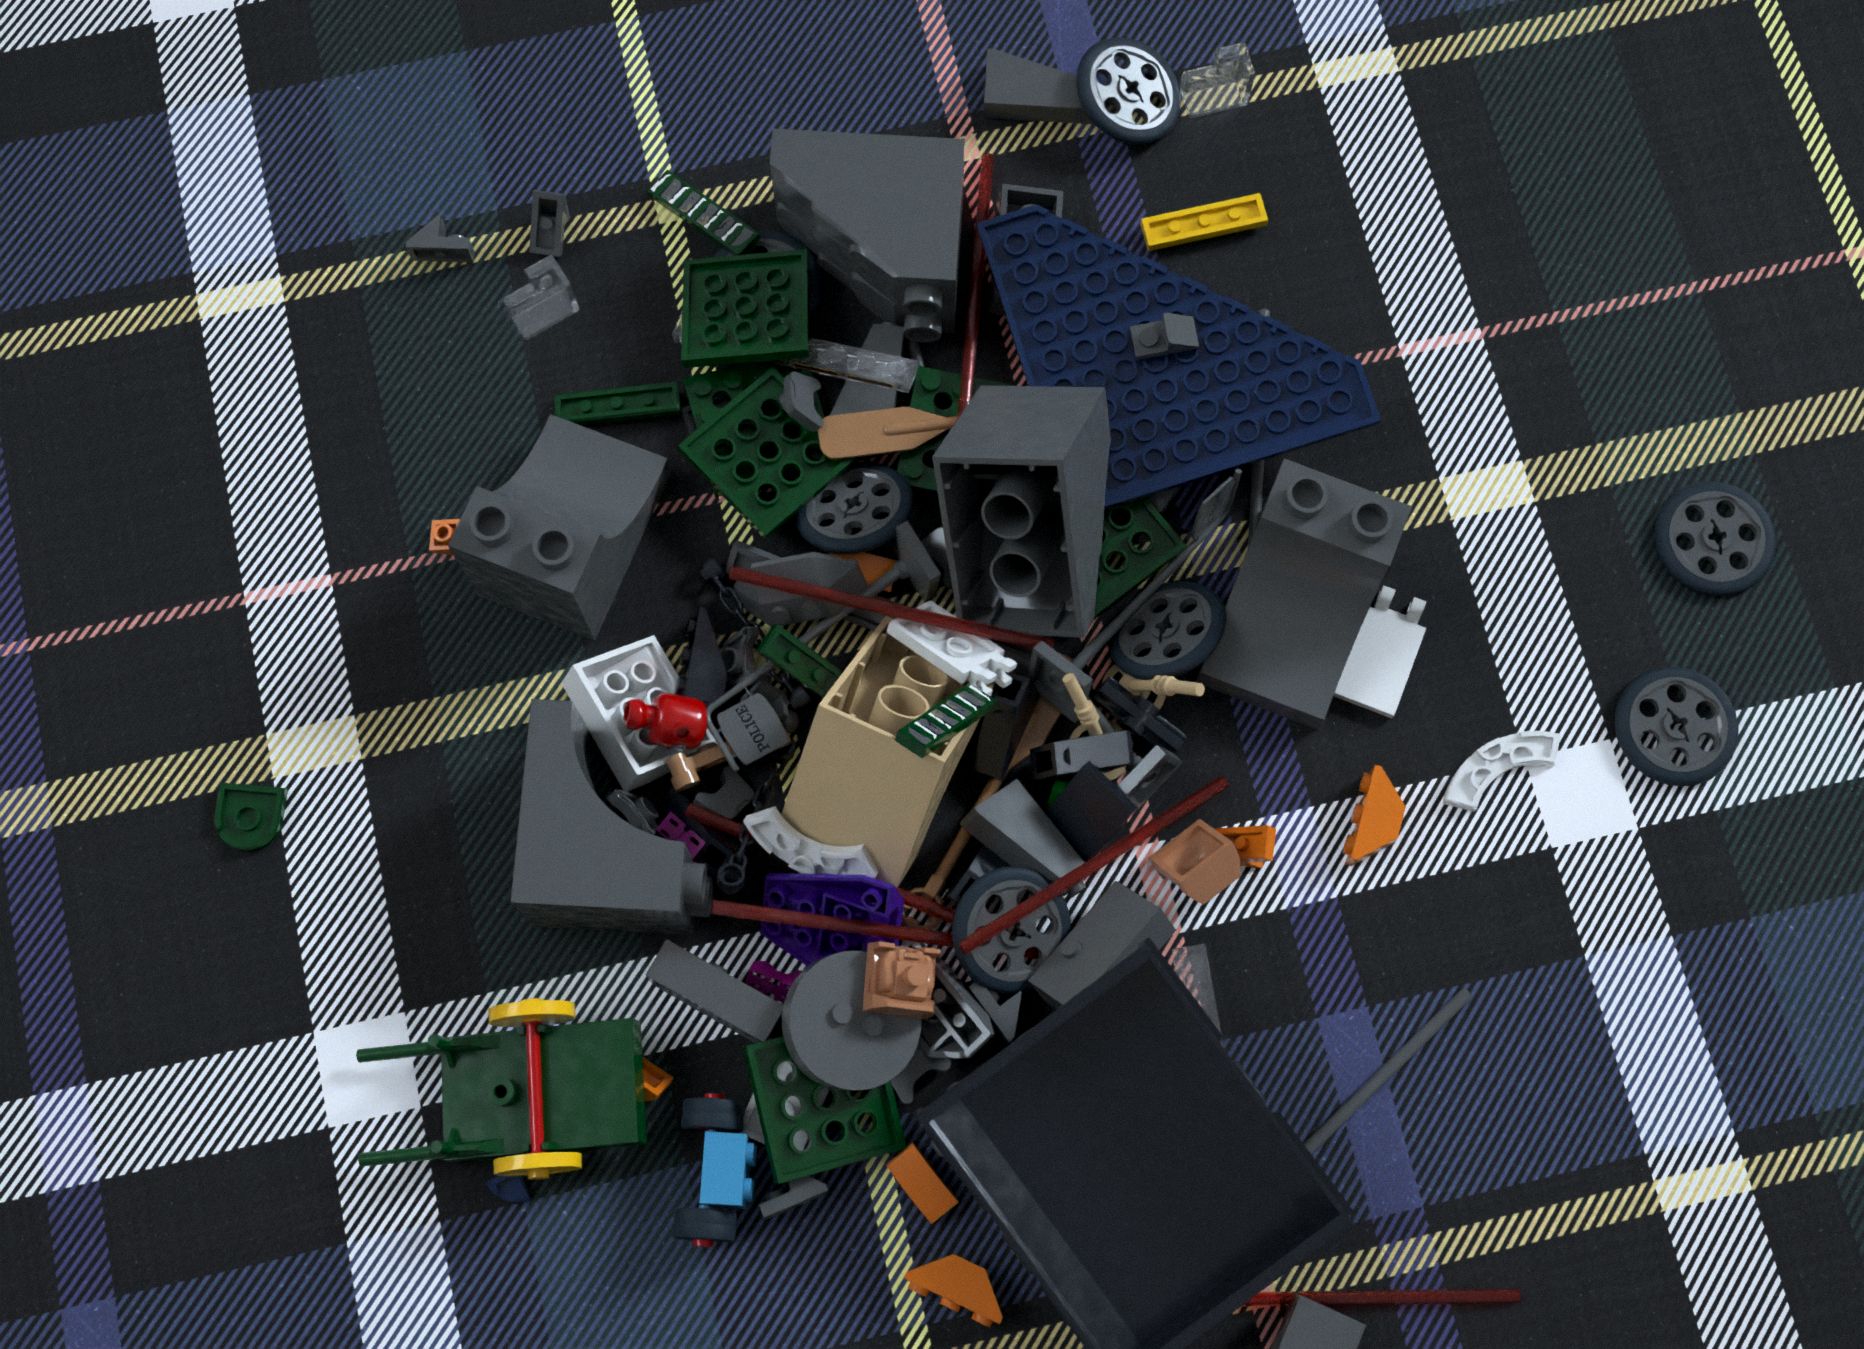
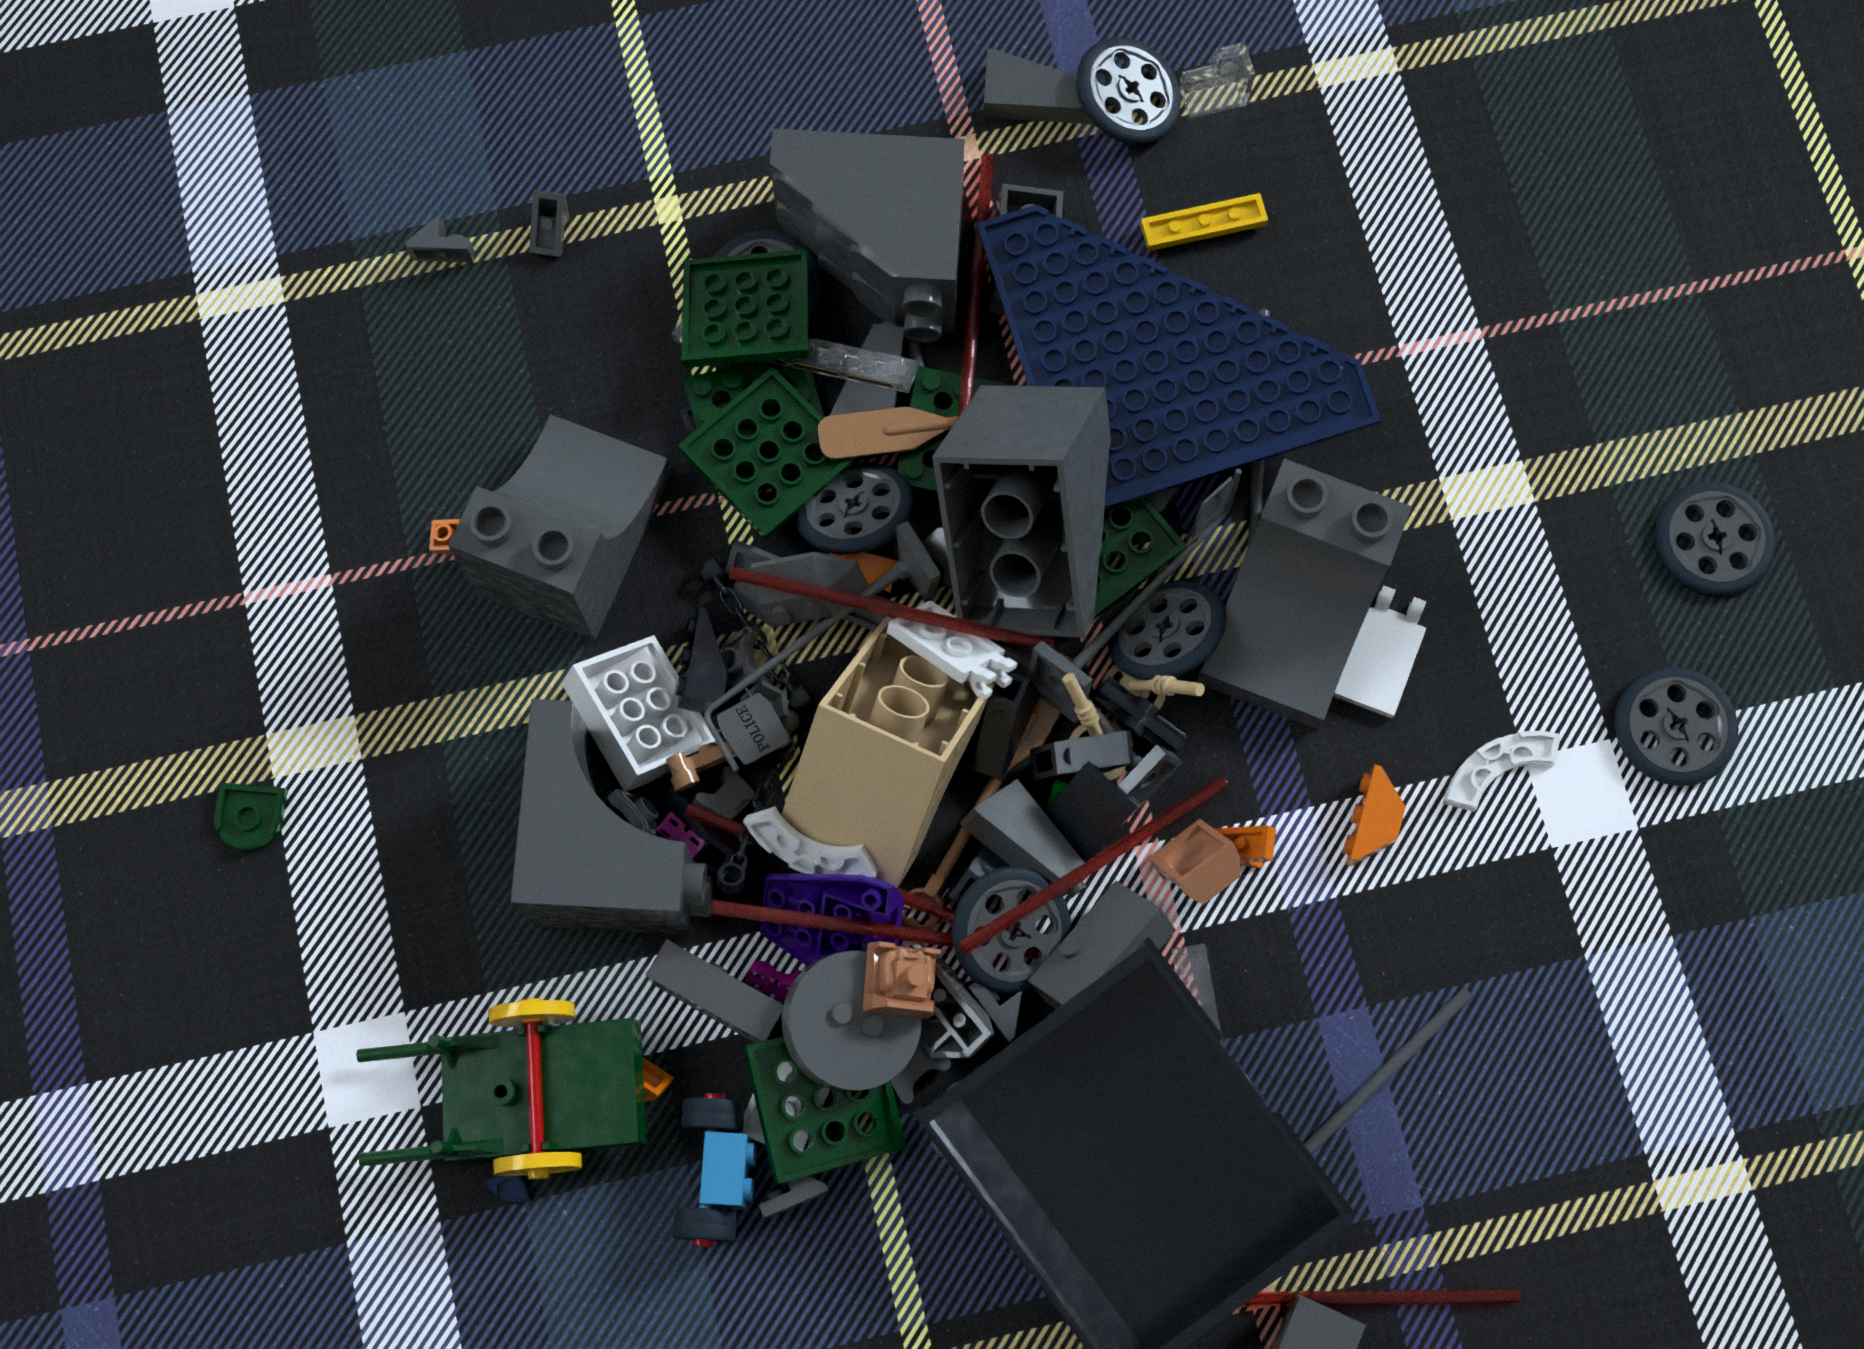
(543, 300): clear panel -> none
(619, 404): dark green tile -> none
(669, 720): red piece -> none
(703, 214): tile -> none
(798, 661): dark green tile -> none
(799, 402): dark grey piece -> none
(922, 1183): orange slope -> none
(945, 720): tile -> none
(959, 1285): orange slope -> none
(1164, 337): dark grey slope -> none

